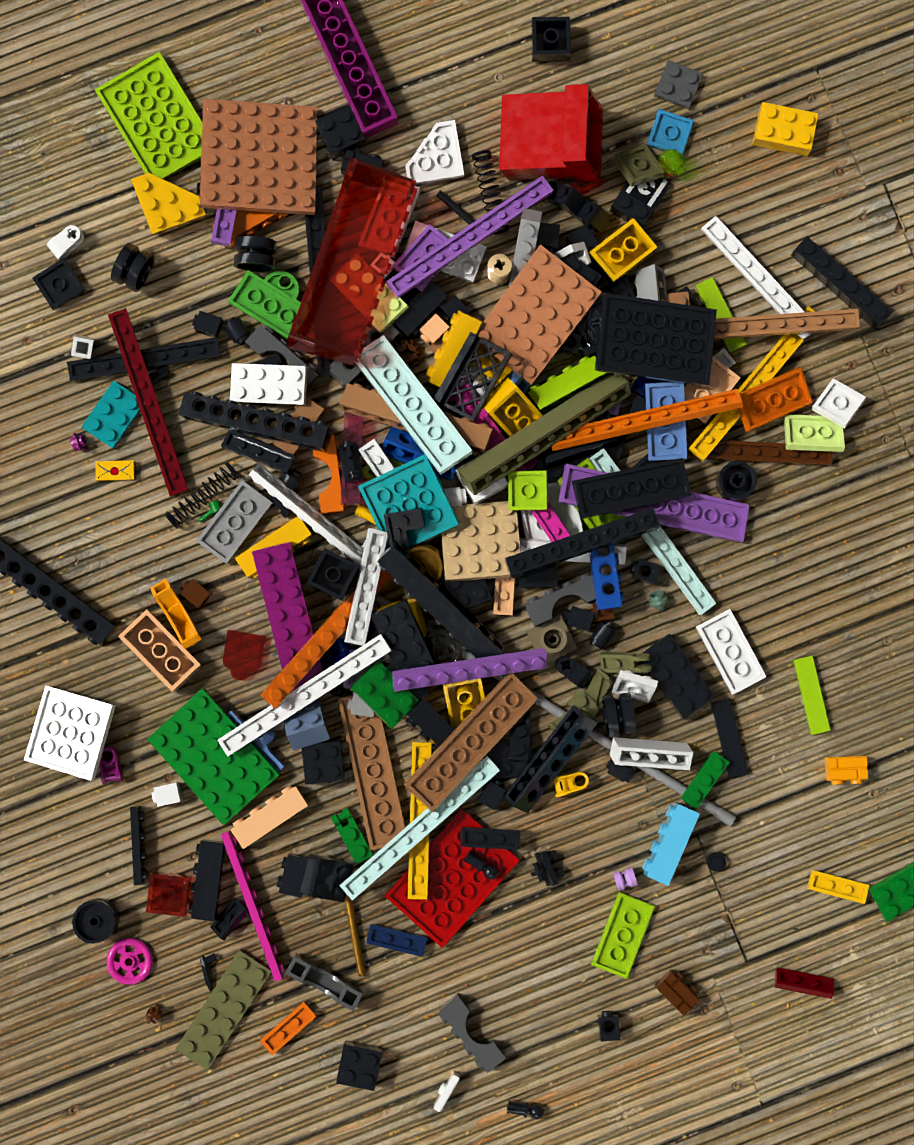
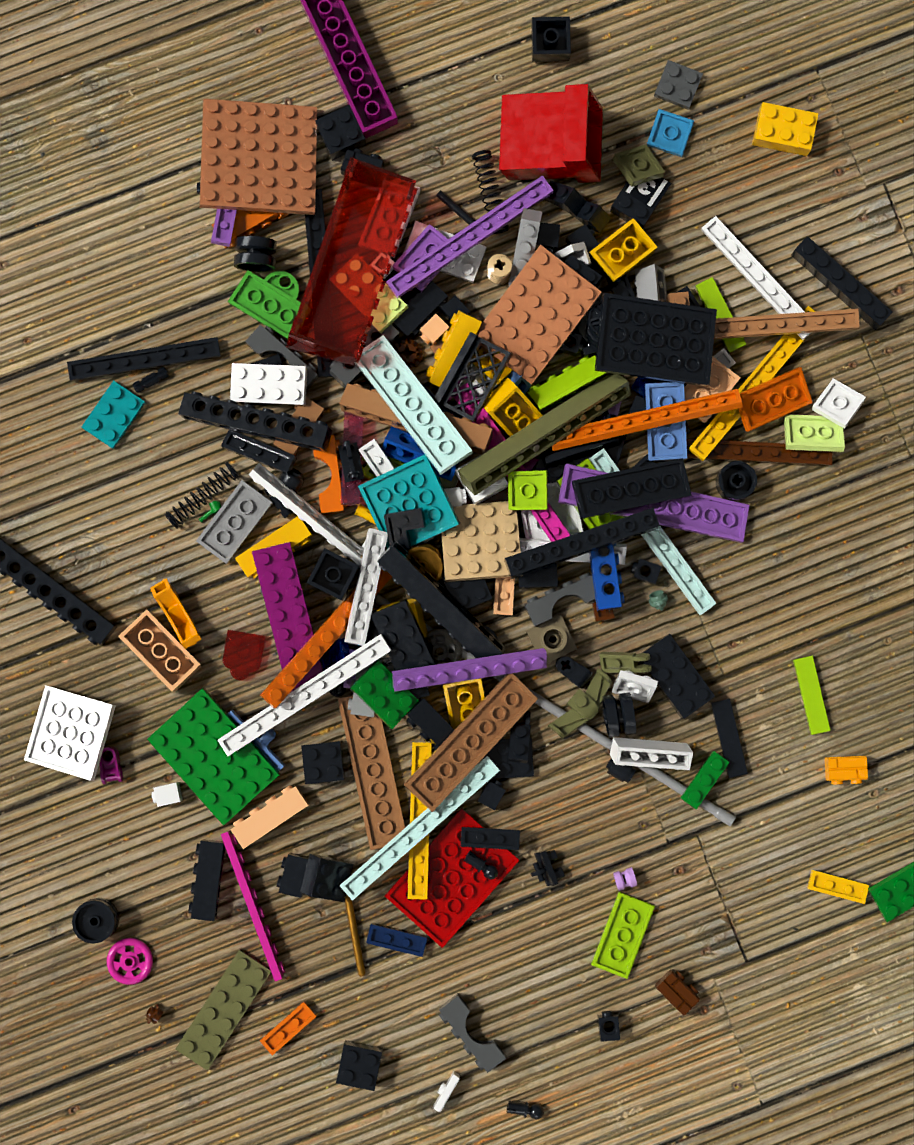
(58, 284): black plate -> none
(64, 244): white piece -> none
(78, 442): magenta plate -> none
(82, 346): white brick -> none
(115, 470): yellow tile -> none
(132, 267): black wheel -> none
(138, 853): black plate -> none
(148, 402): dark red plate -> none
(154, 117): lime plate -> none
(165, 203): yellow brick -> none
(169, 894): clear red brick -> none
(195, 593): reddish brown brick -> none
(204, 961): black bar -> none
(207, 324): black brick -> none
(229, 919): black plate -> none
(237, 331): black brick -> none
(307, 726): sand blue brick -> none
(329, 983): dark grey arch -> none
(352, 836): green plate -> none
(437, 156): white plate -> none
(550, 759): black brick -> none
(568, 783): yellow piece -> none
(579, 618): black brick -> none
(588, 187): clear red bar -> none
(602, 635): black brick -> none
(670, 843): medium azure brick -> none
(672, 162): clear neon green head -> none
(716, 861): black plate -> none
(730, 651): white plate -> none
(804, 983): dark red plate -> none

